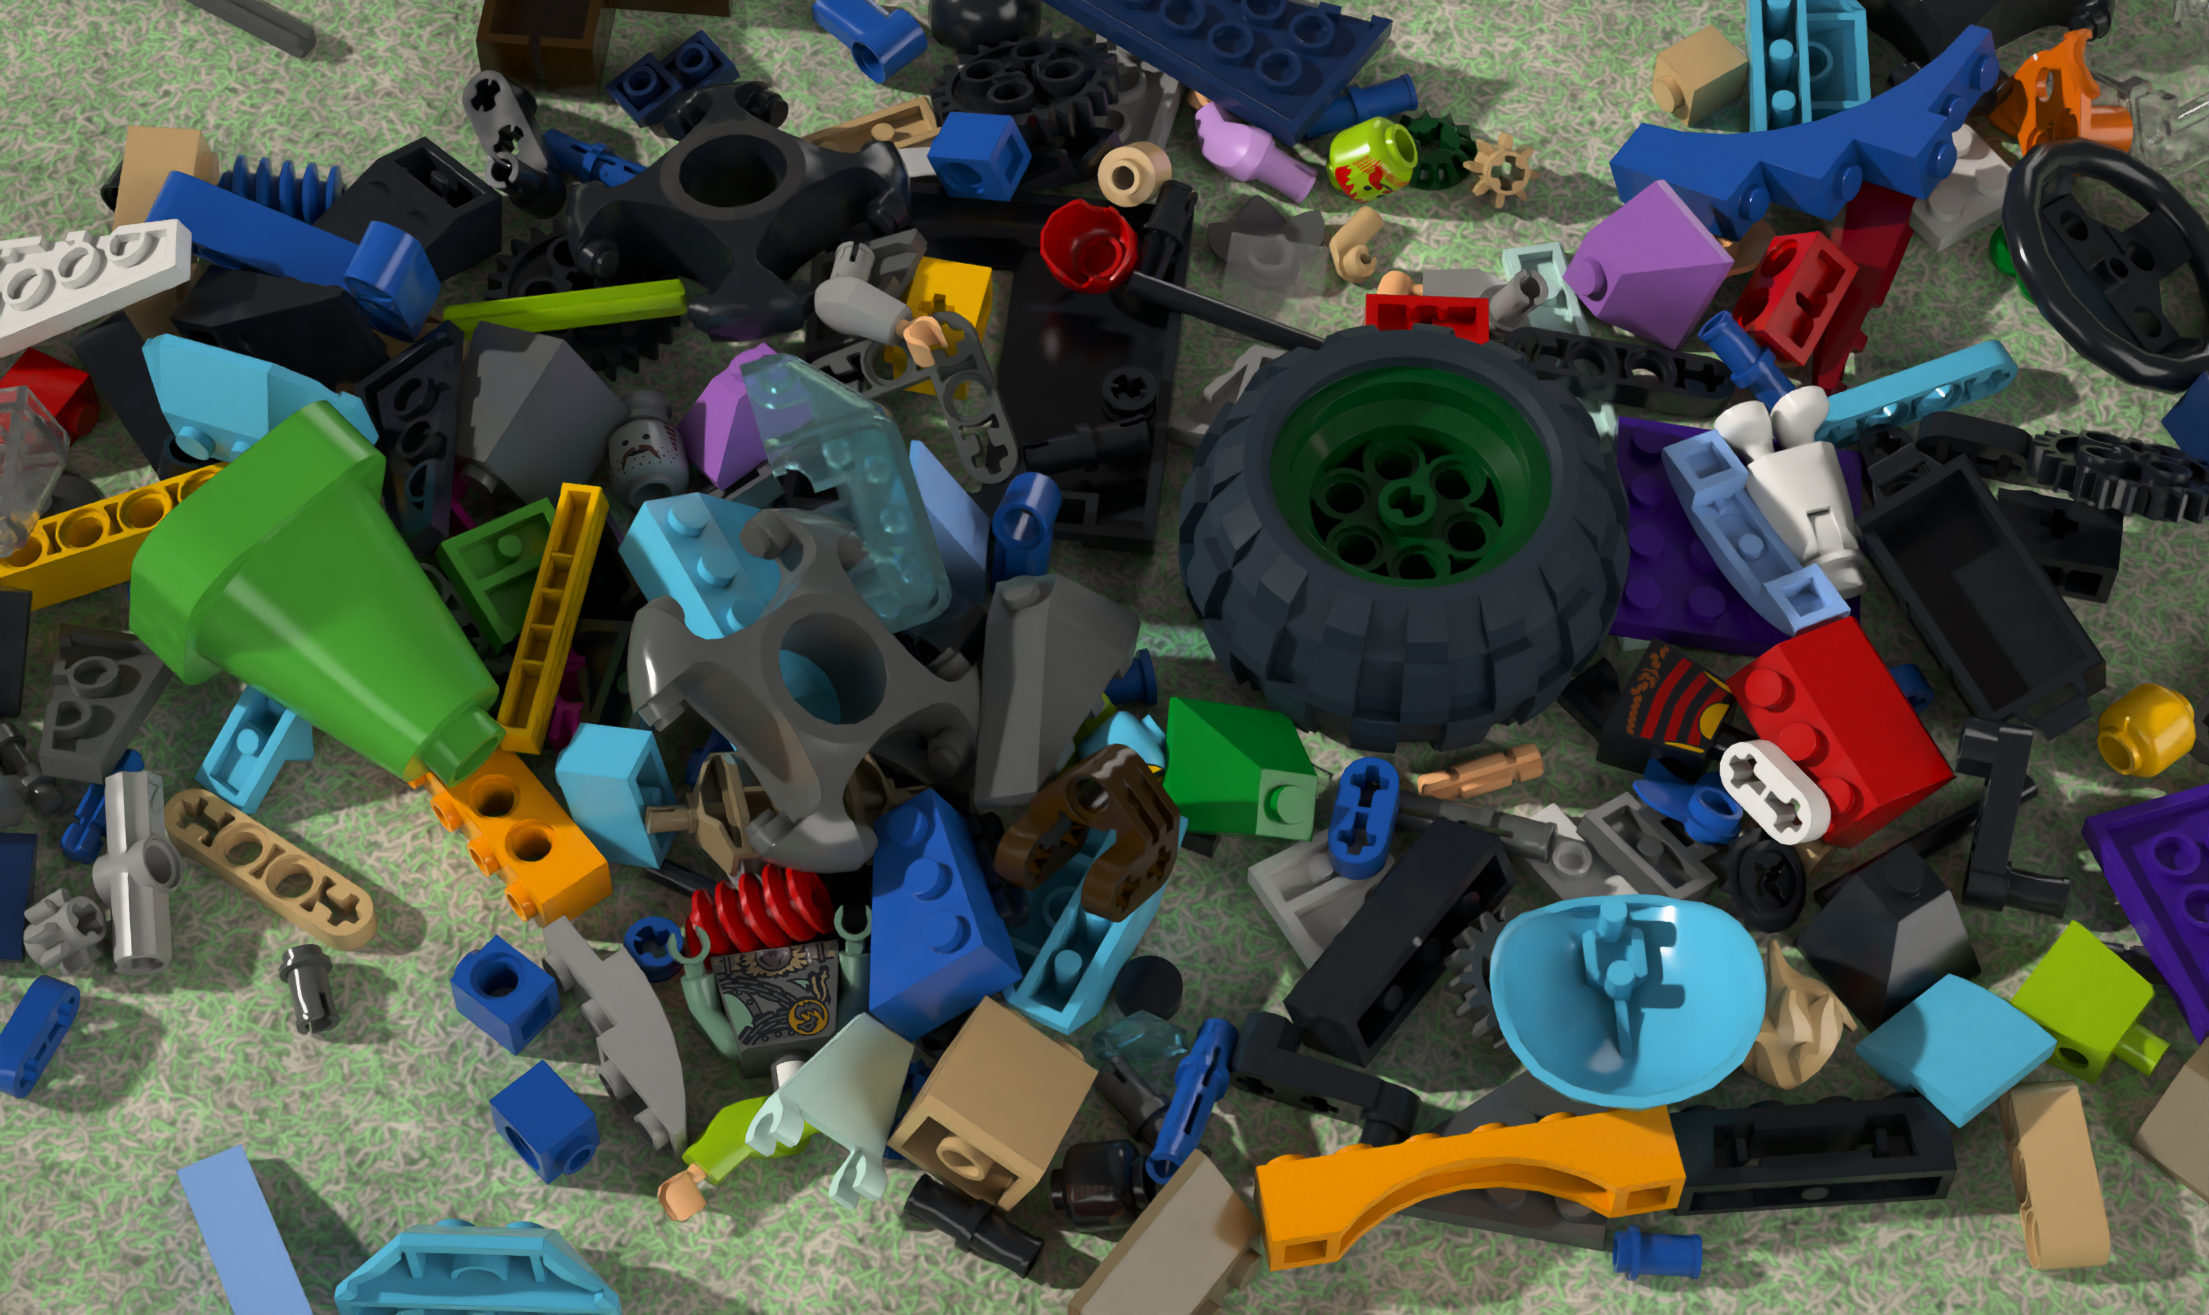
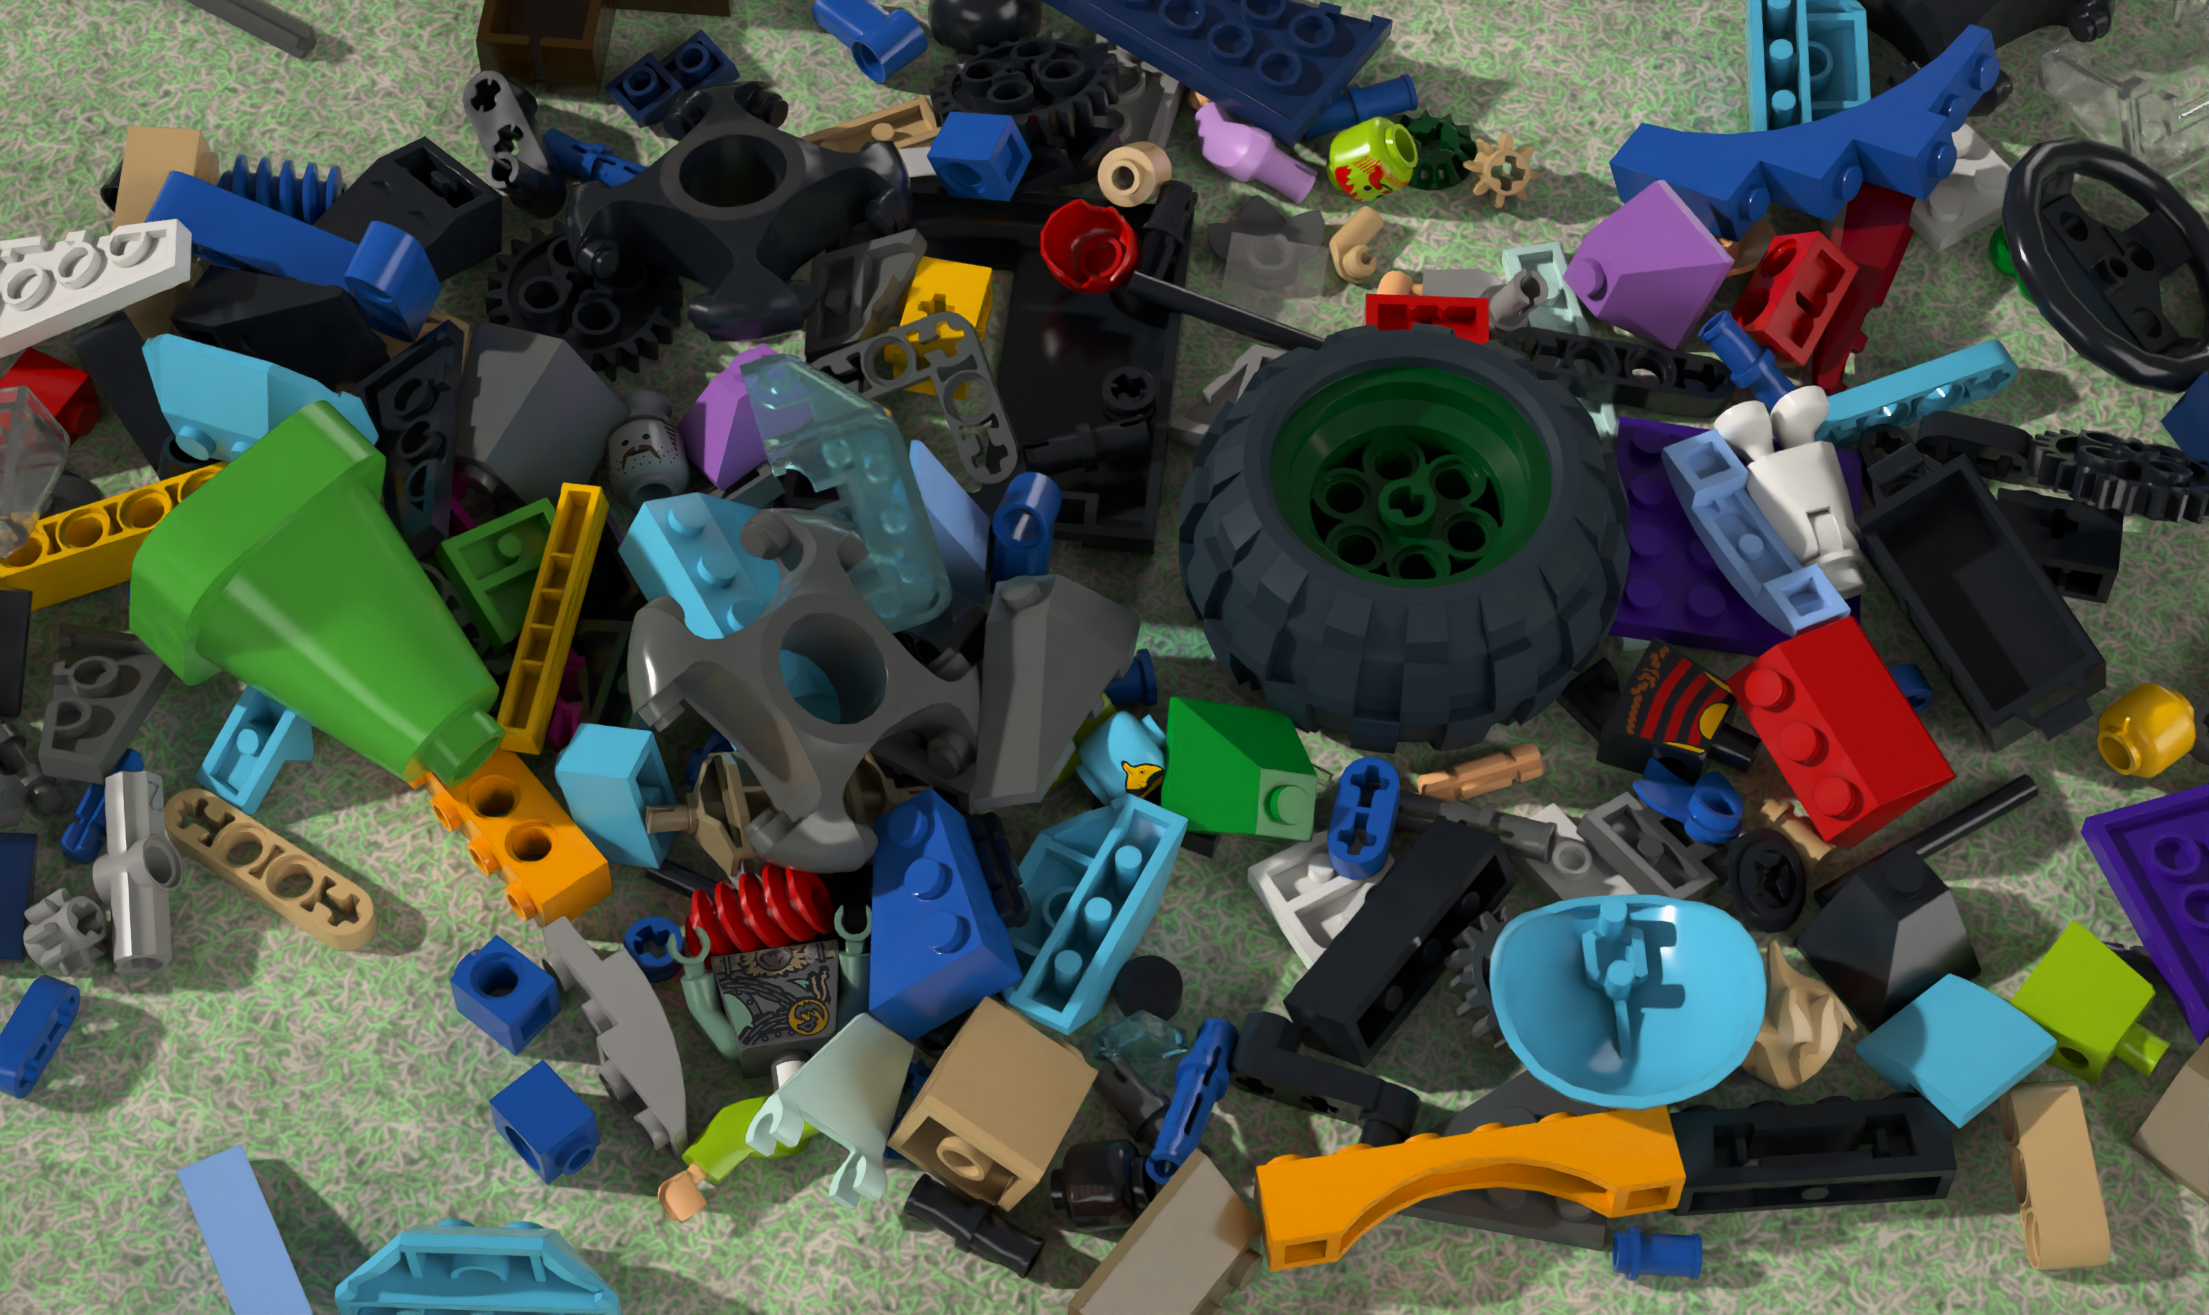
(306, 973): dark grey pin -> none
(574, 308): lime axle -> none
(860, 309): light grey arm -> none
(1103, 793): dark brown piece -> none
(1699, 75): tan brick -> none
(1771, 797): white beam -> none
(2001, 757): black beam -> none
(2068, 111): orange piece -> none

